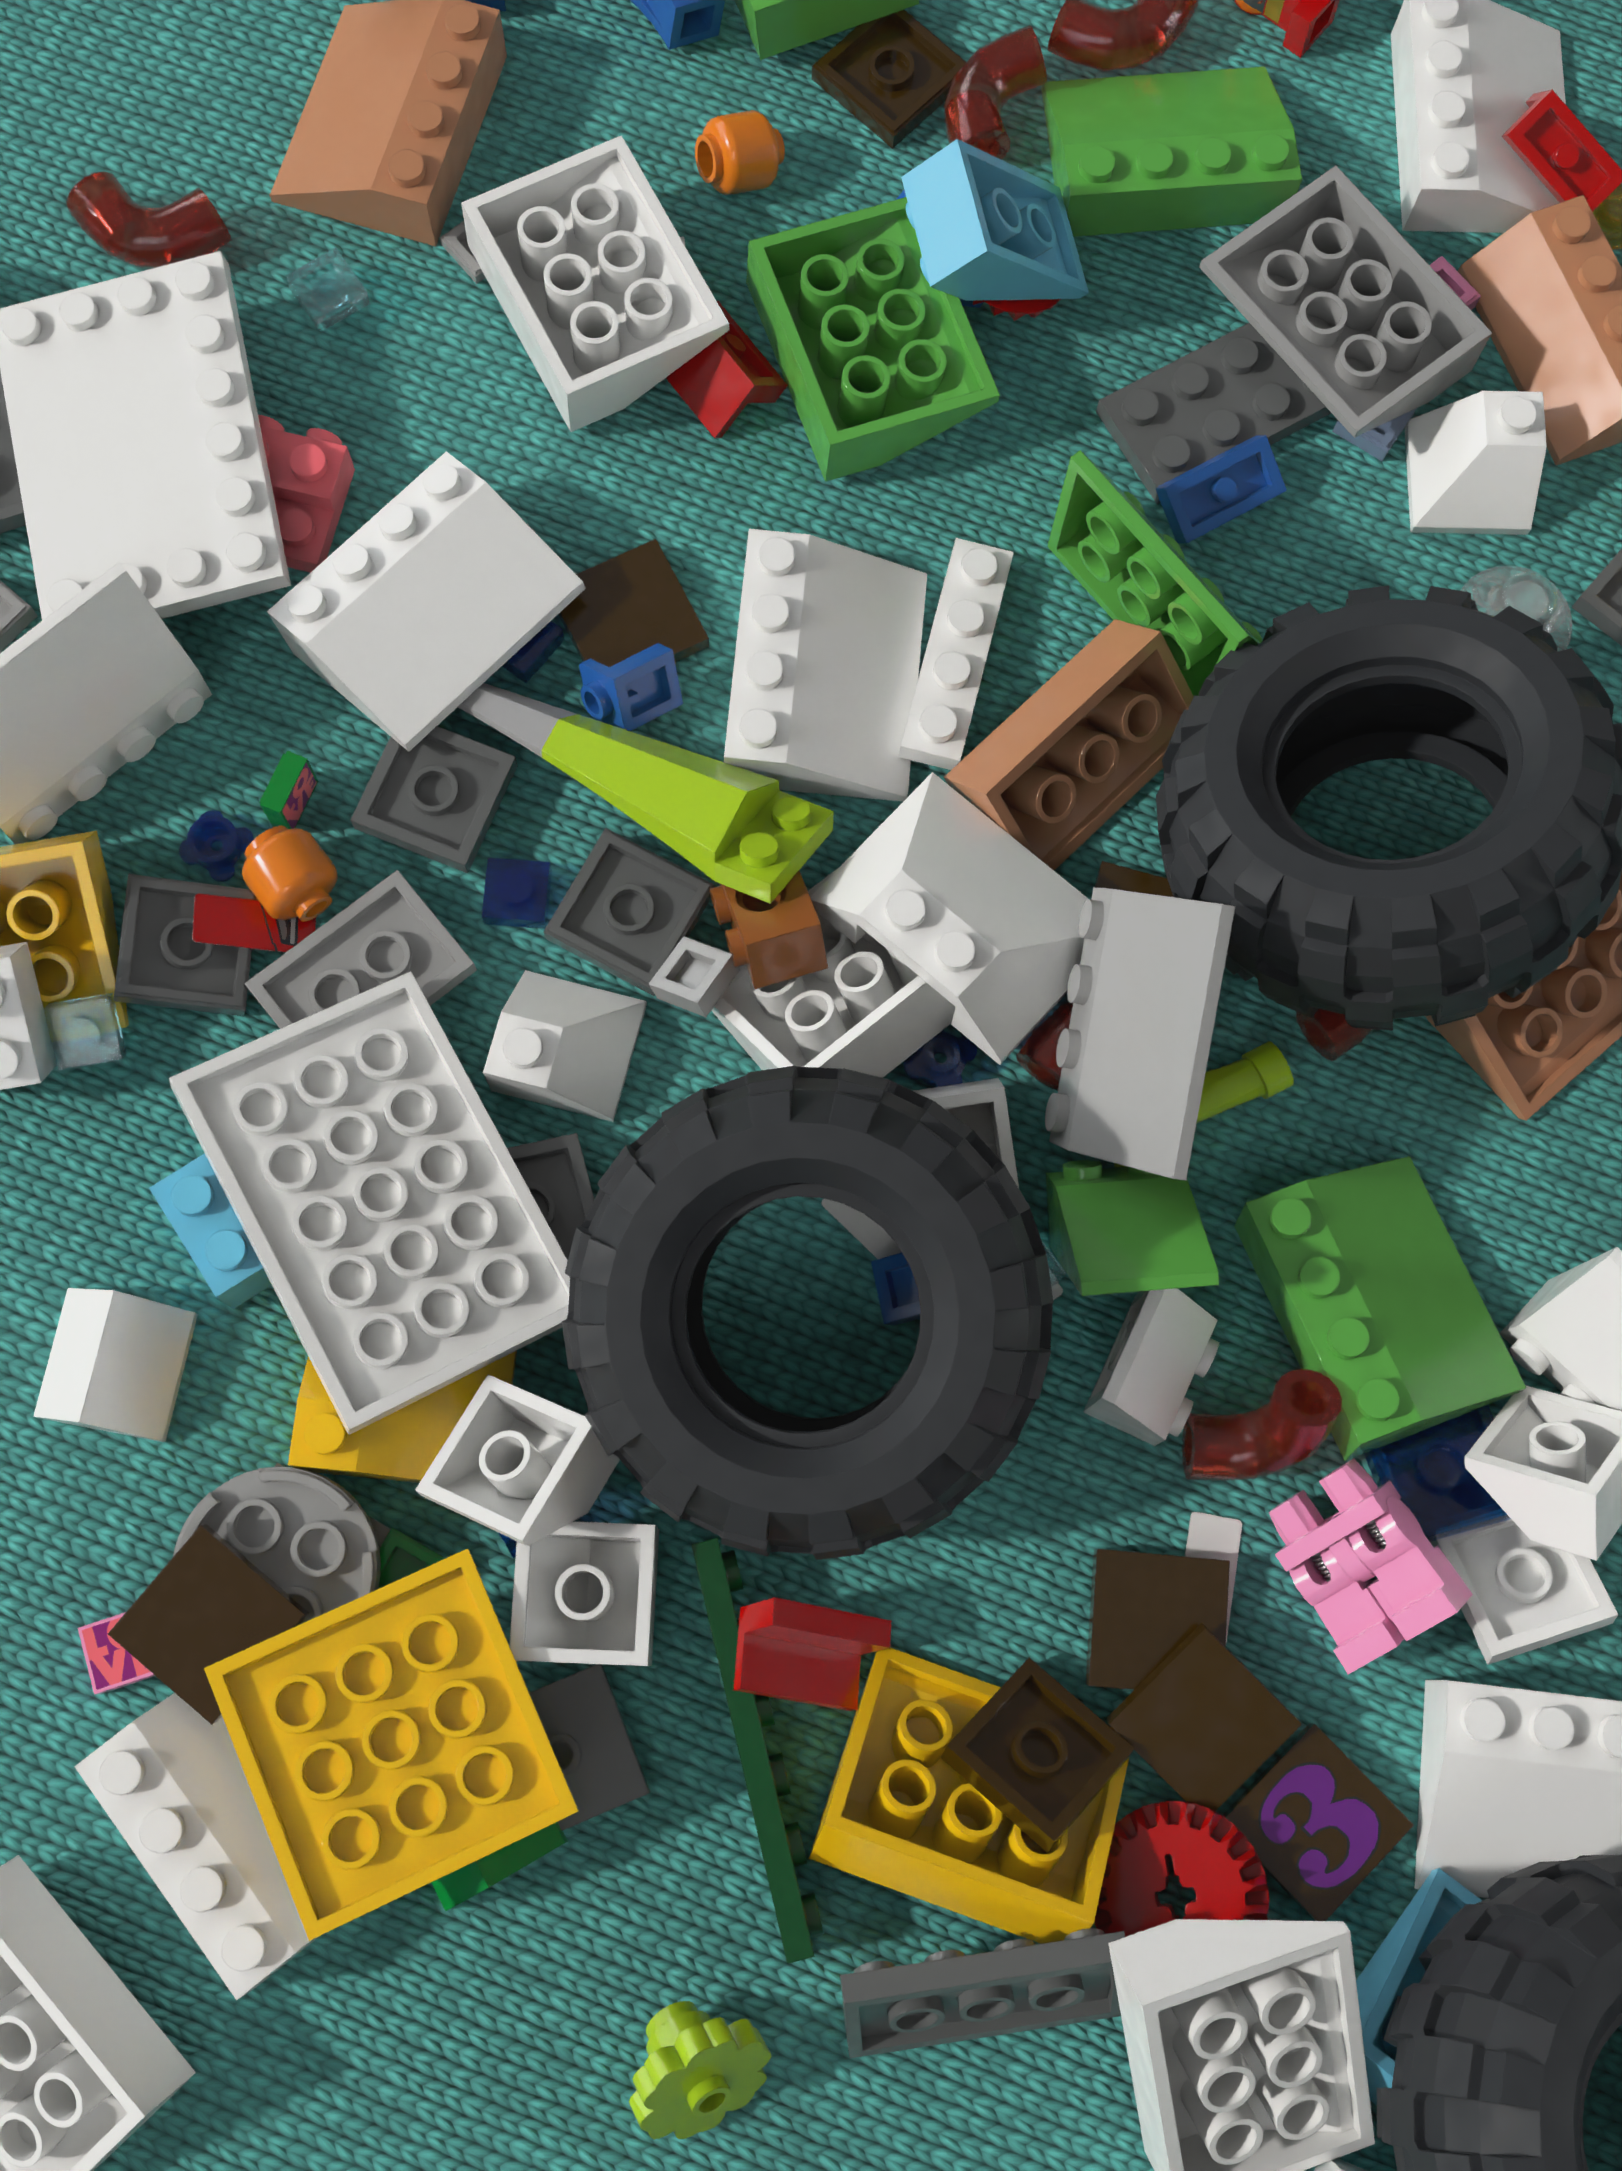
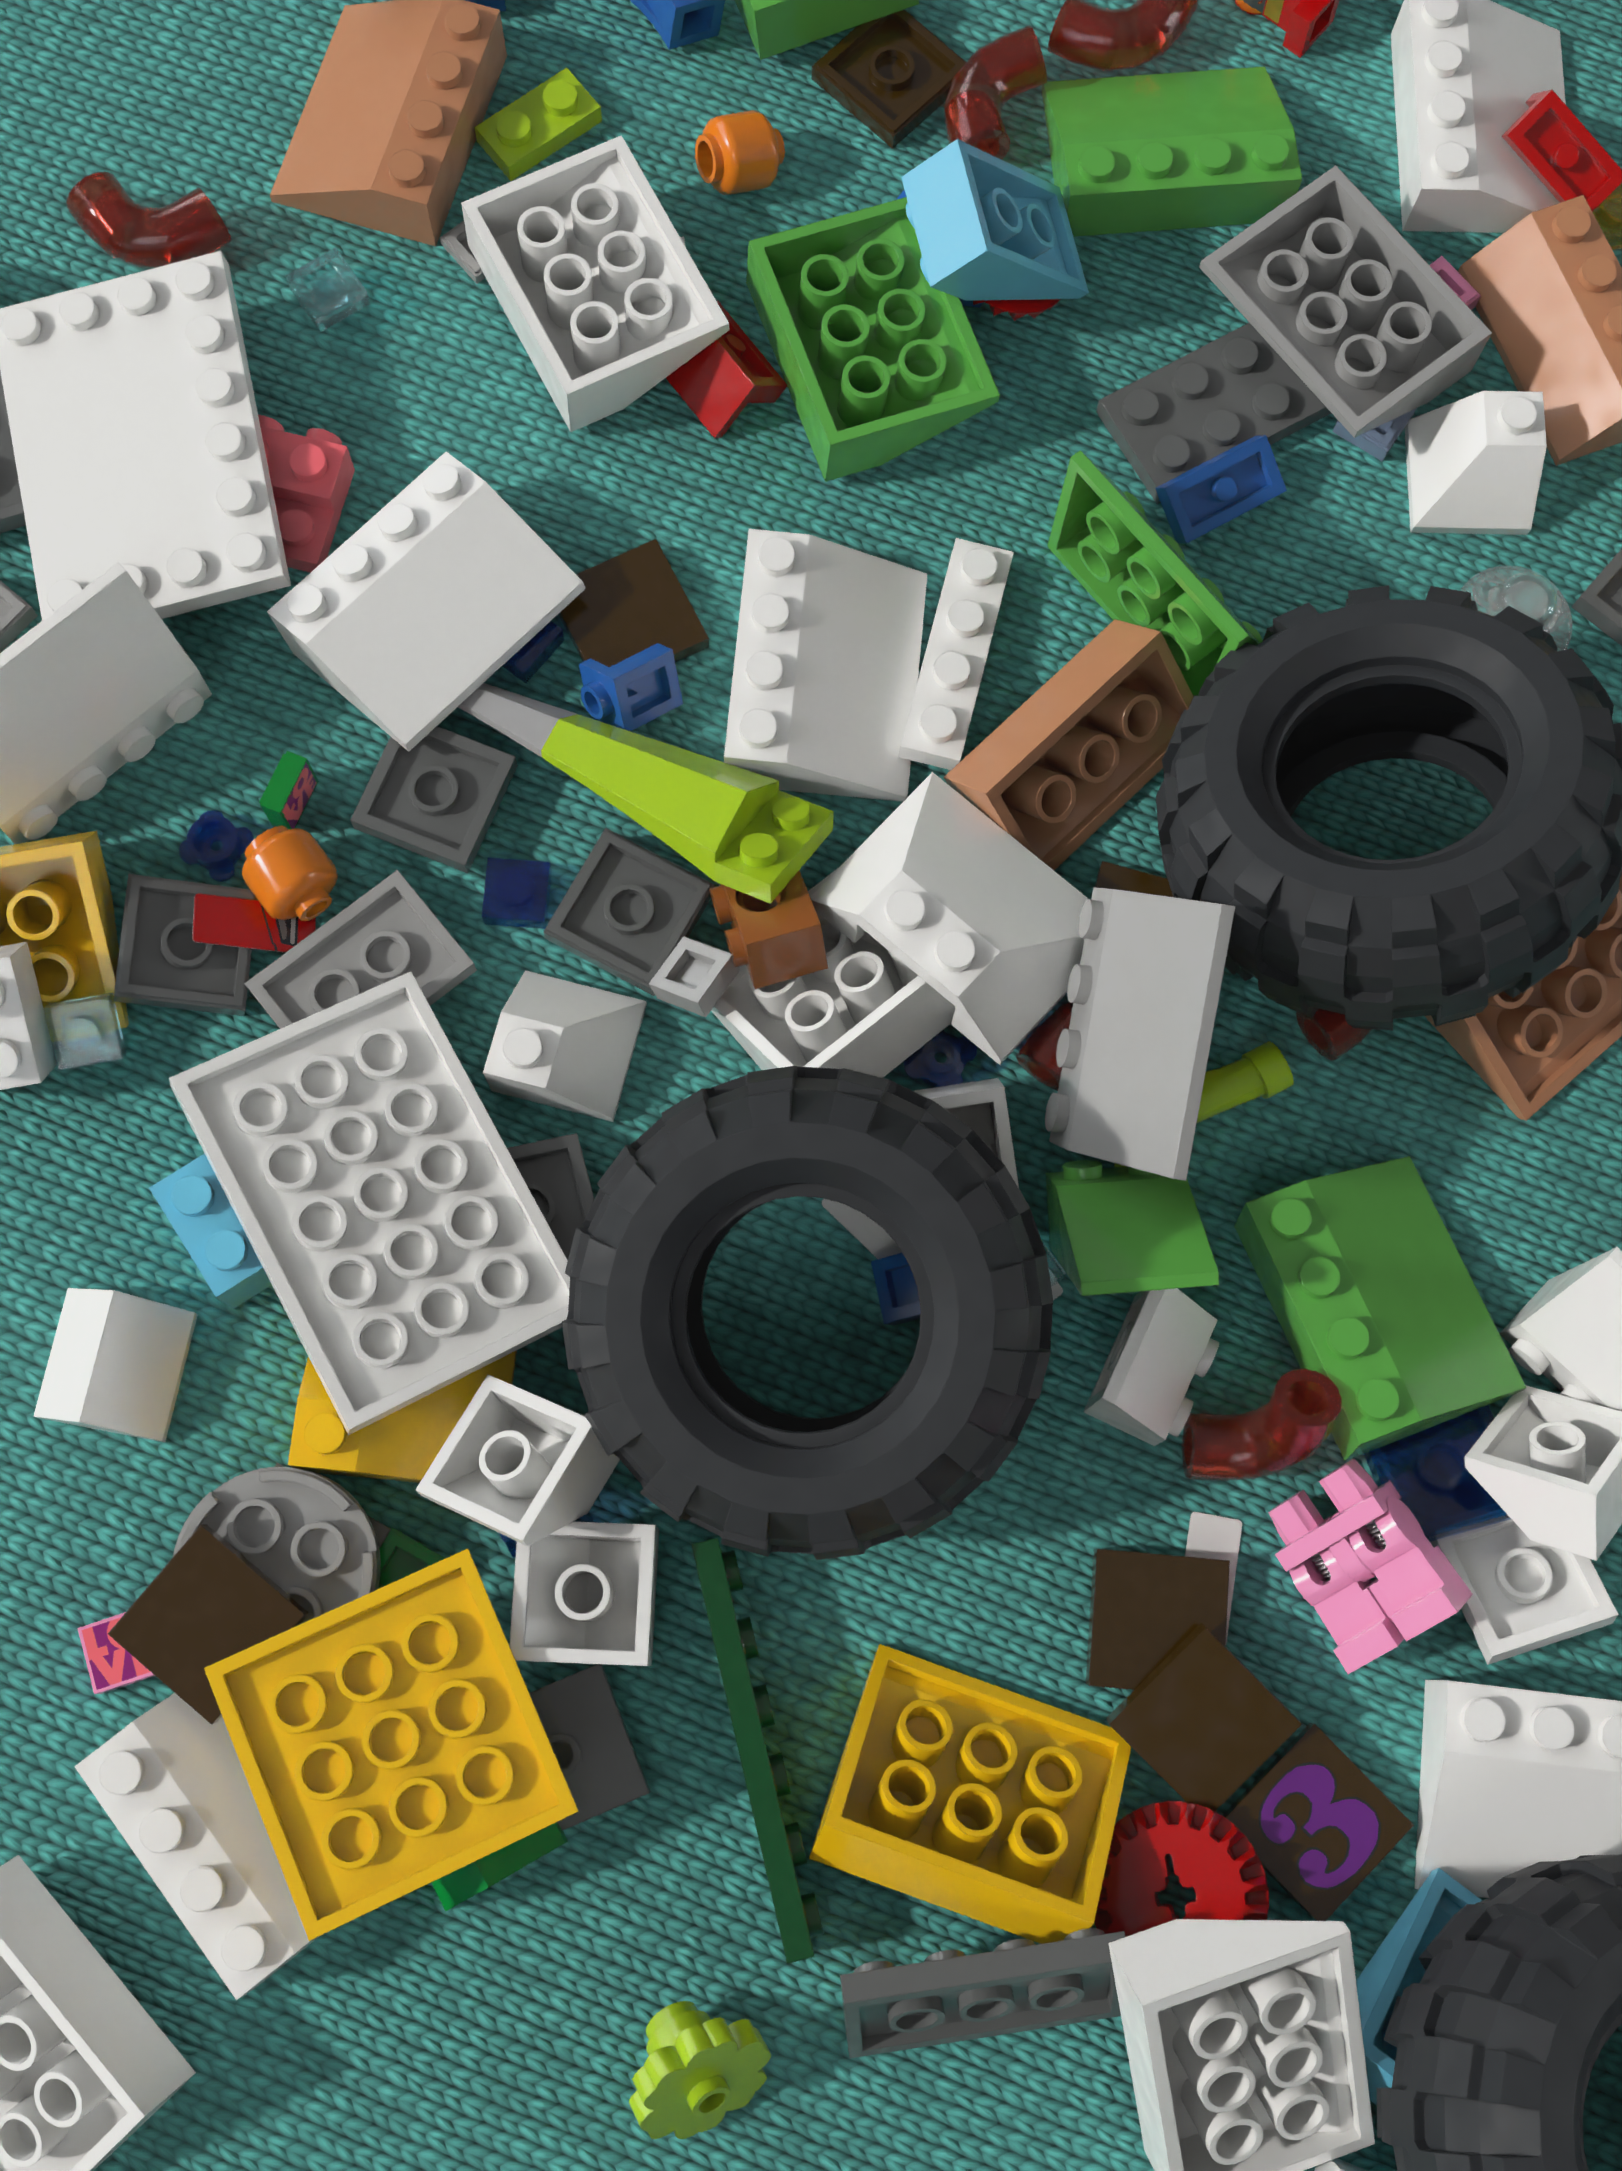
(538, 124): none -> lime plate
(805, 1651): red panel -> none
(1037, 1754): dark brown tile -> none

